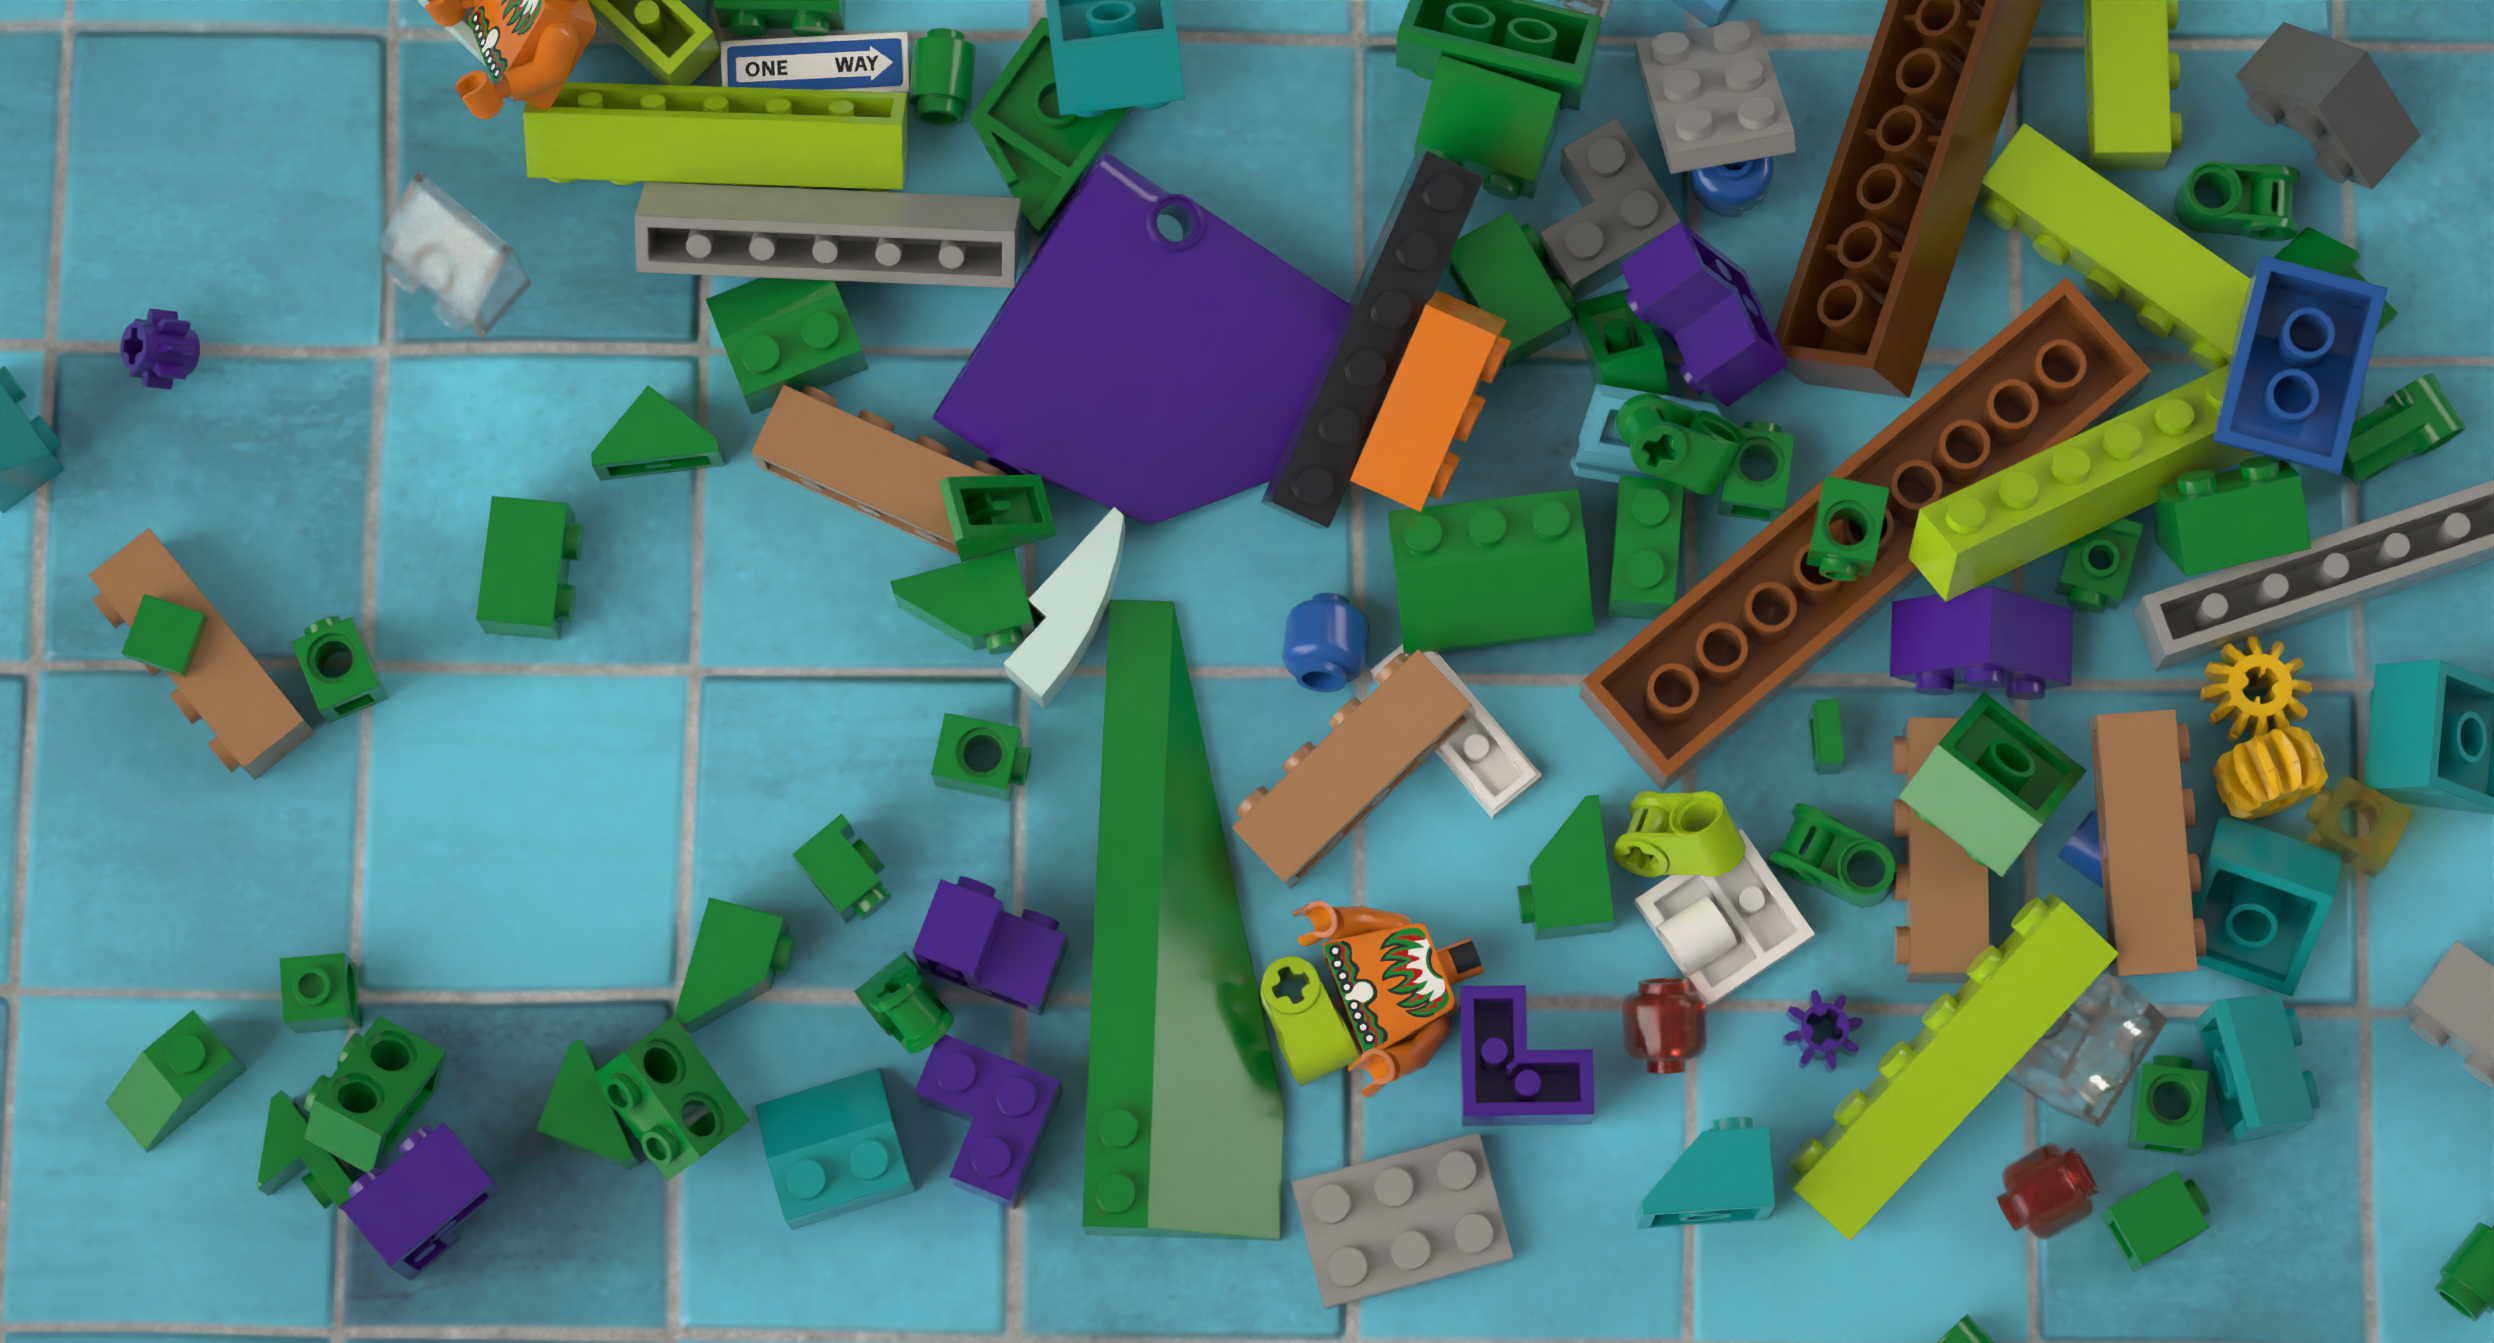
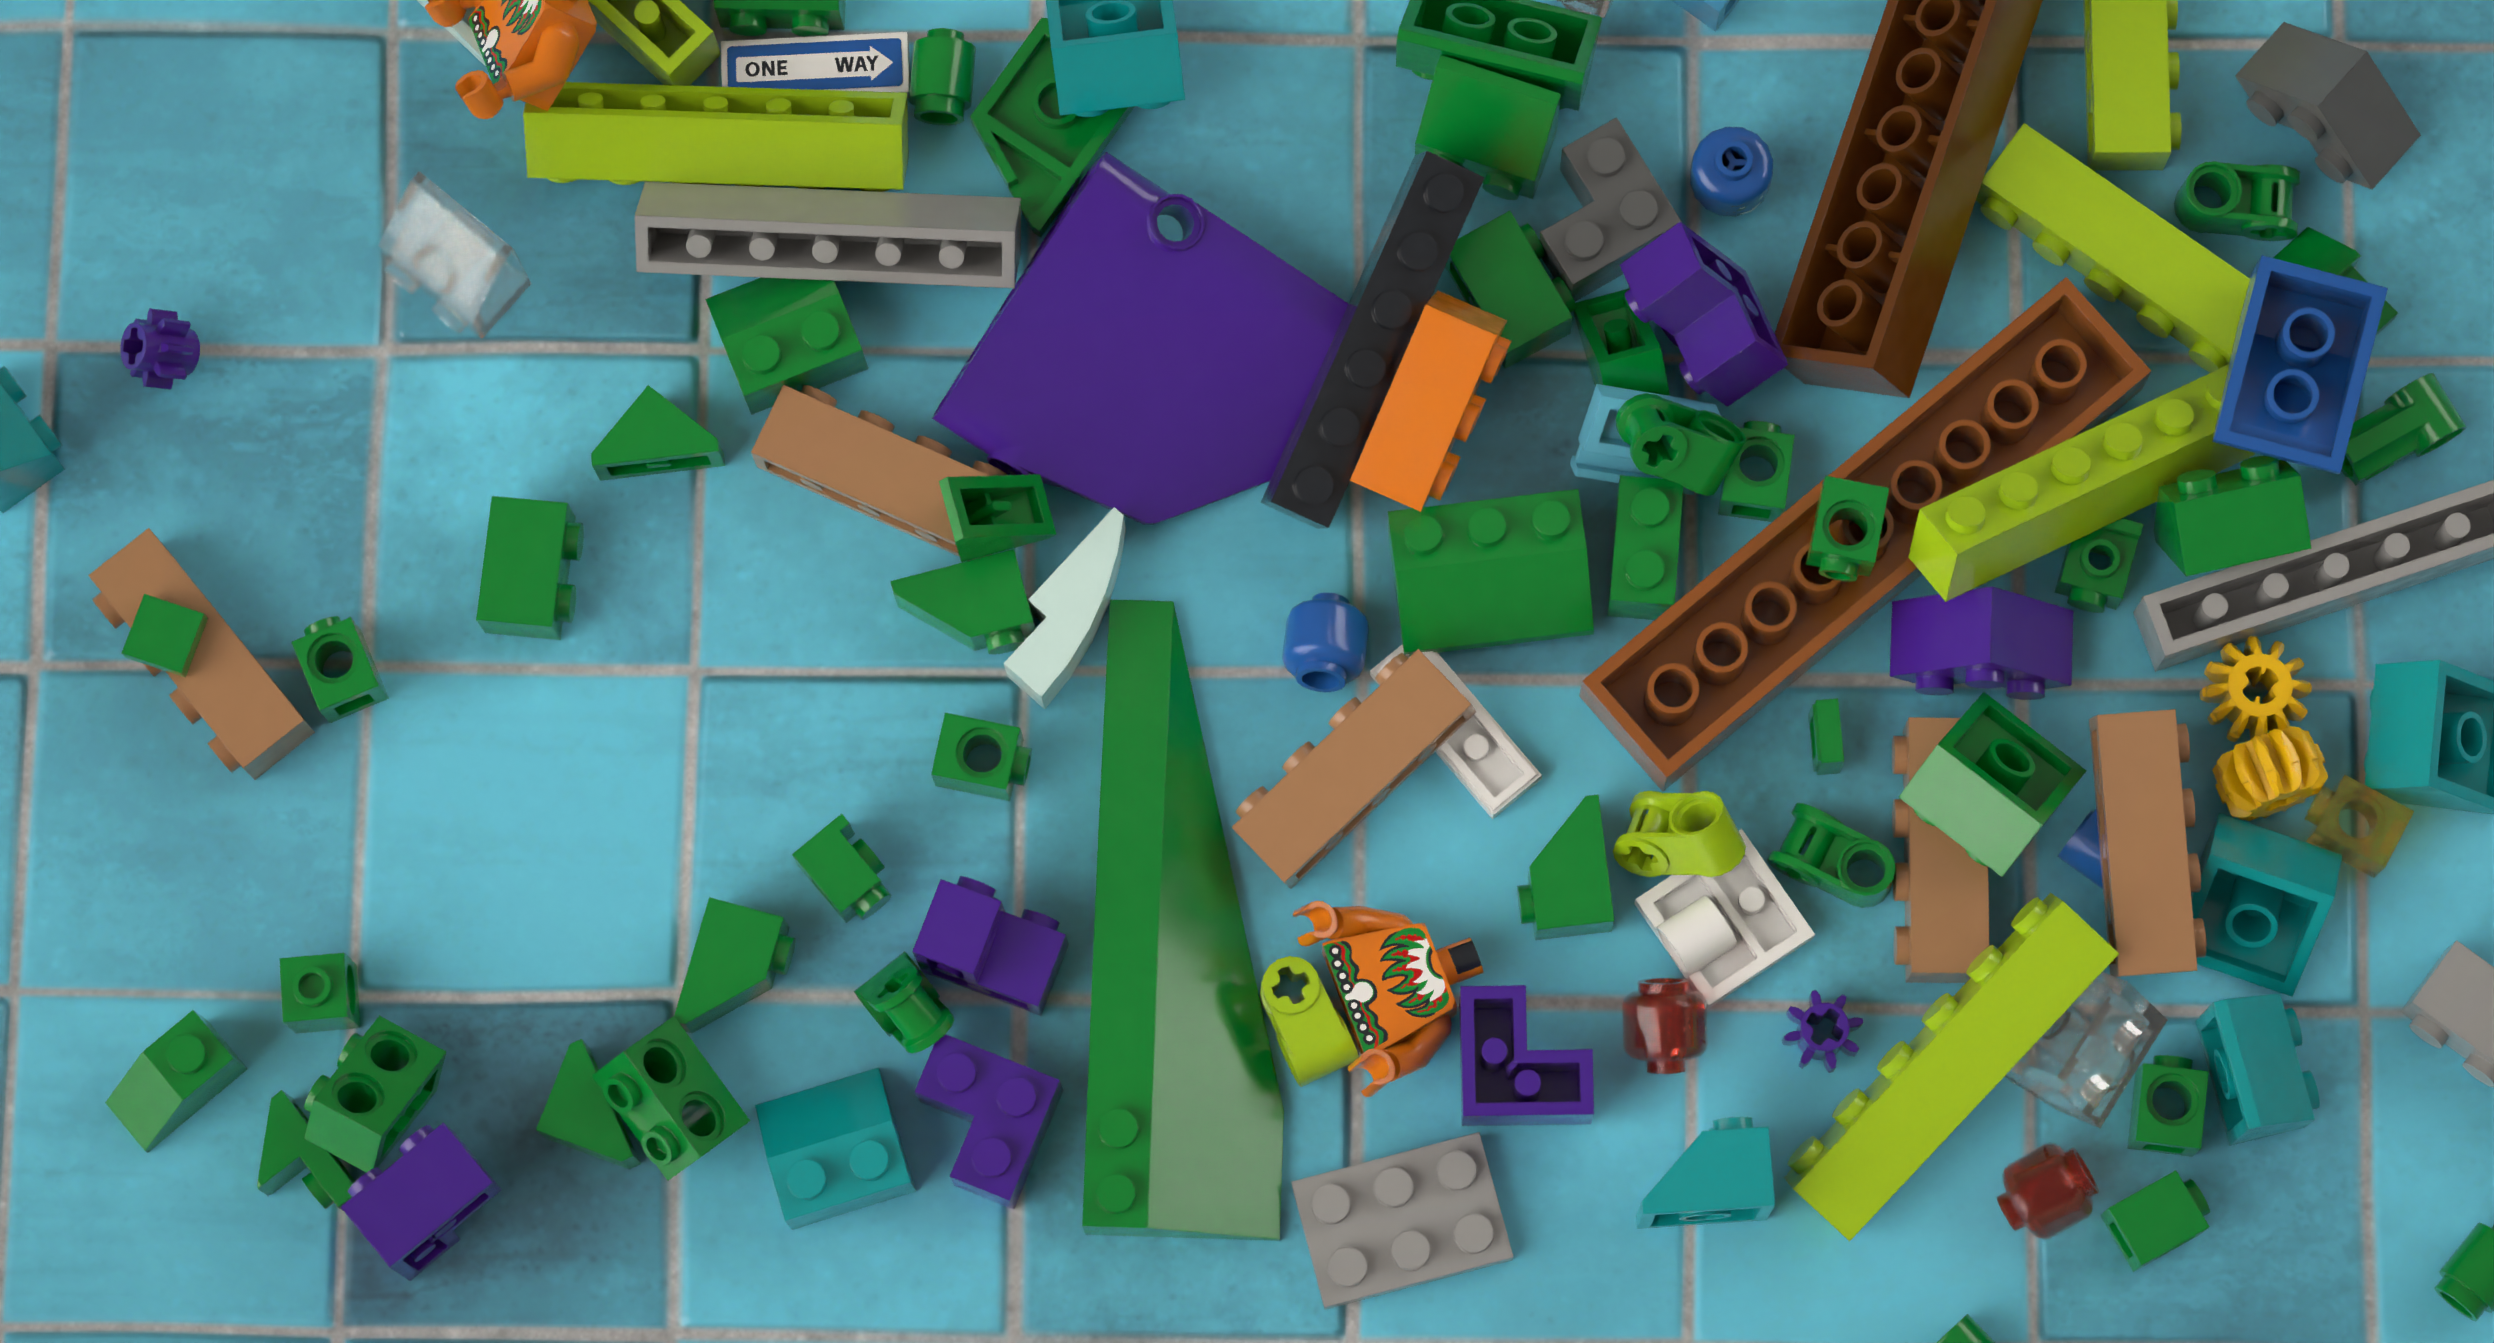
(1714, 96): light grey plate -> none

